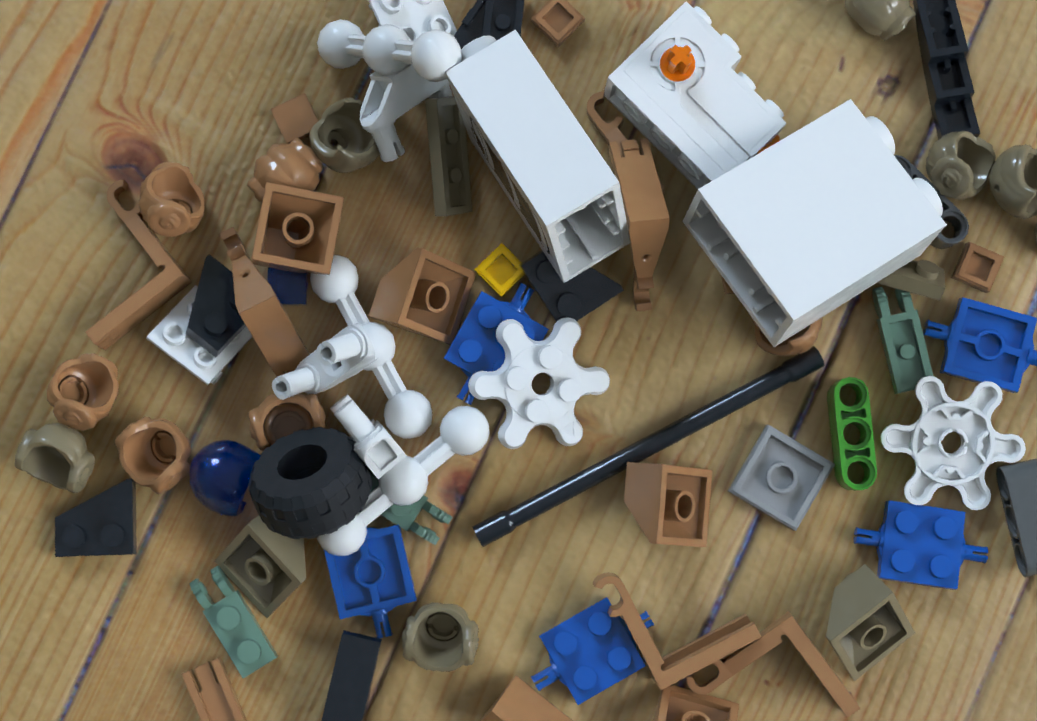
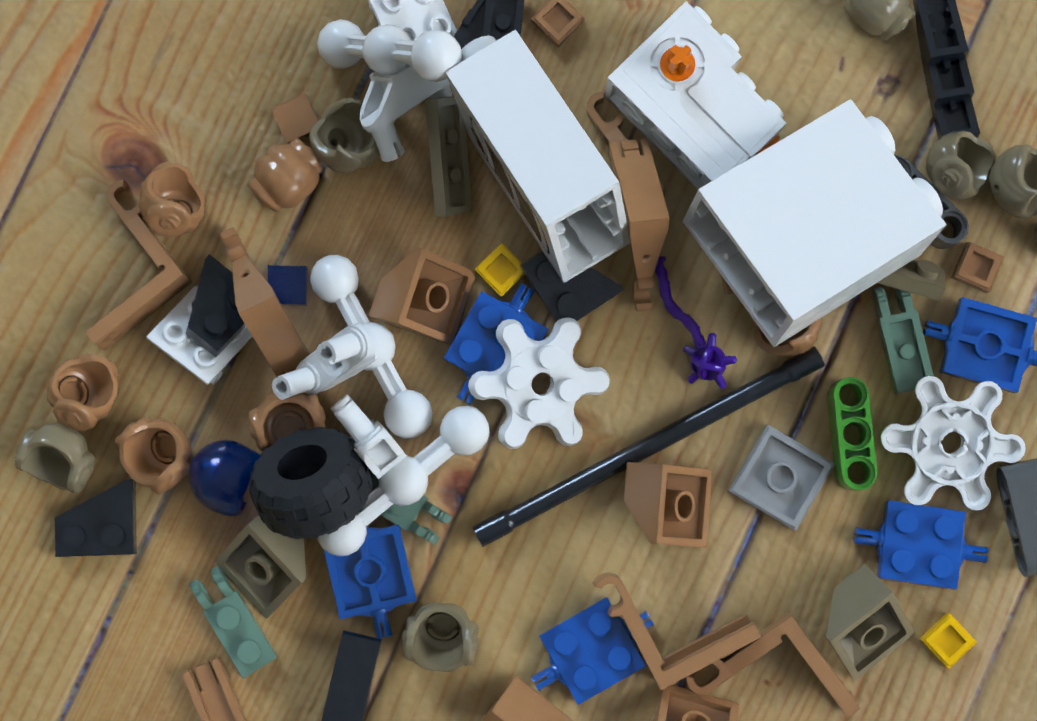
(297, 230): medium nougat slope -> none
(707, 360): none -> dark purple piece
(948, 640): none -> yellow tile

